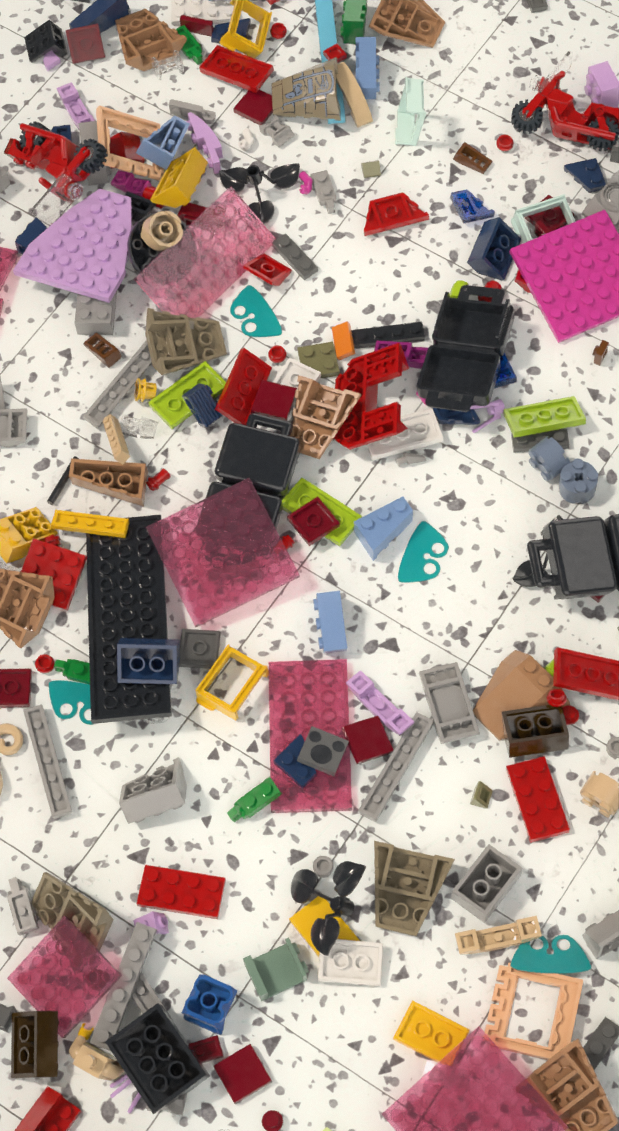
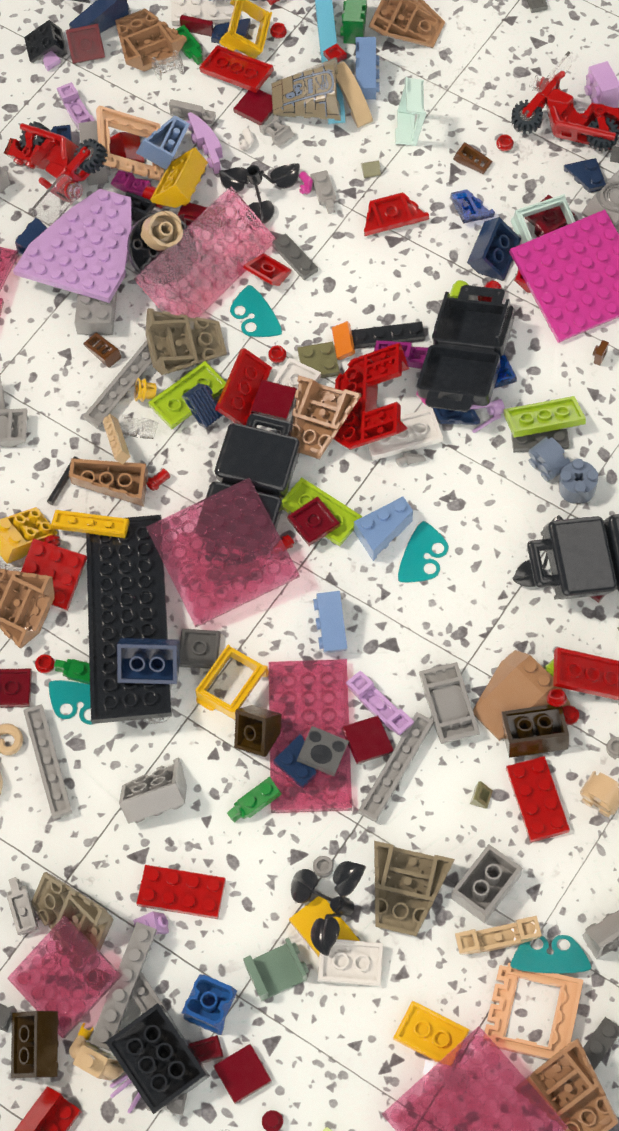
(256, 729): none -> dark brown slope

